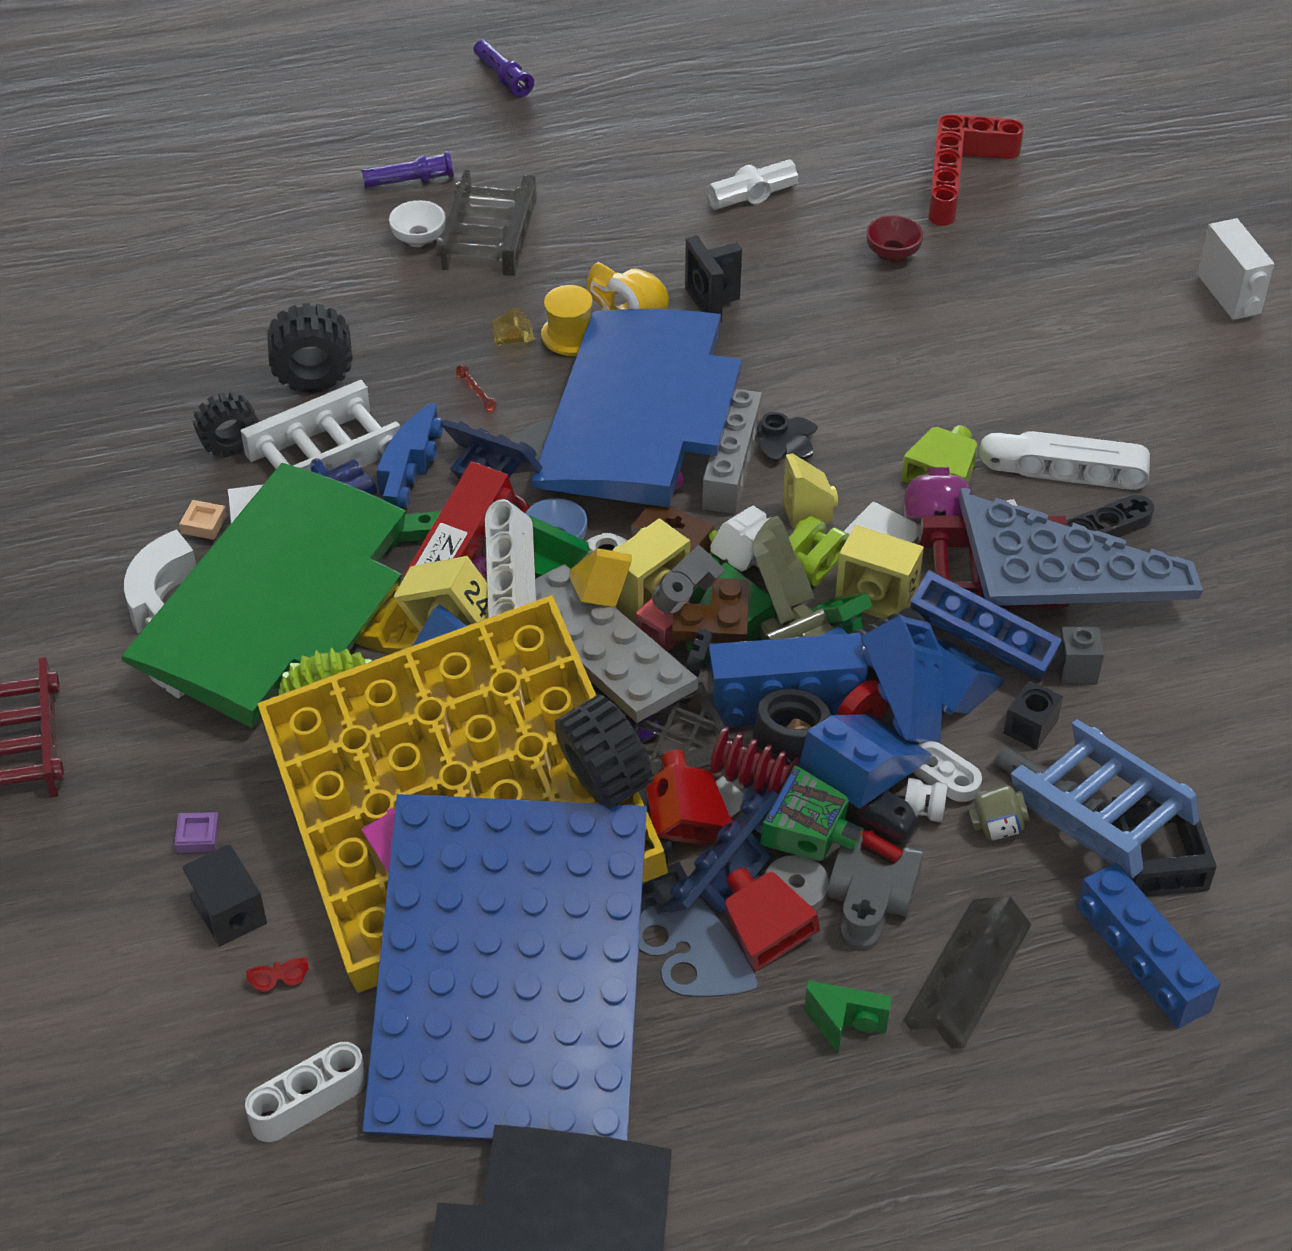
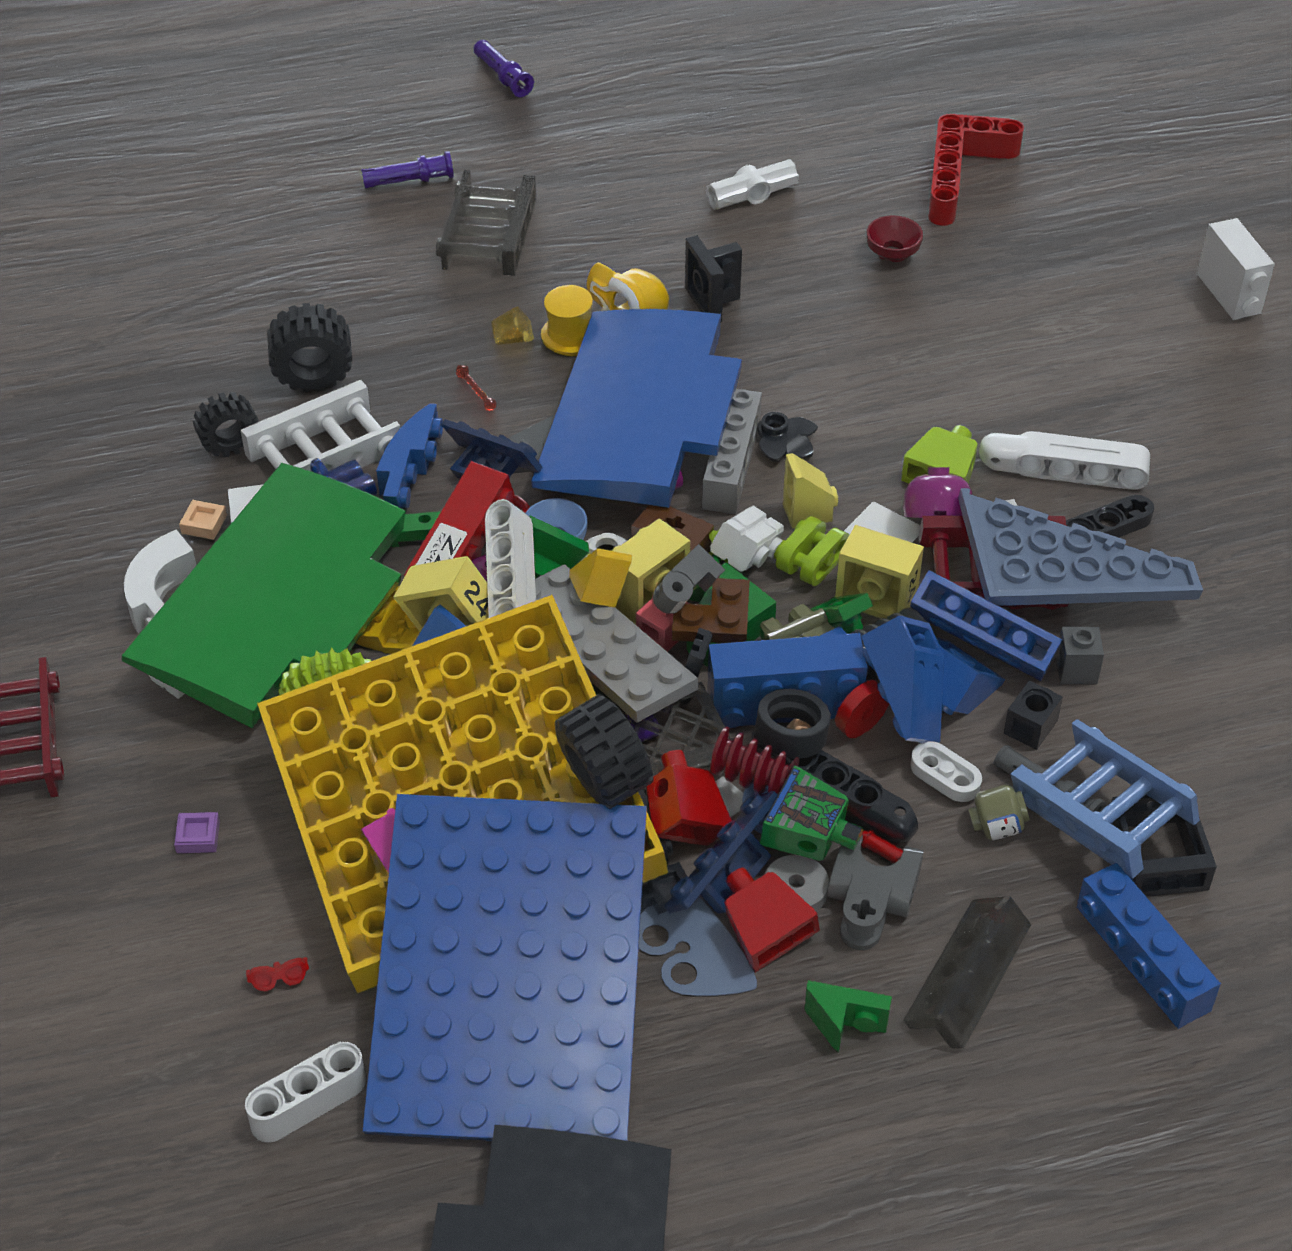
(225, 895): black piece -> none
(417, 217): white piece -> none
(780, 568): olive slope -> none
(859, 756): blue slope -> none
(916, 798): white wheel -> none

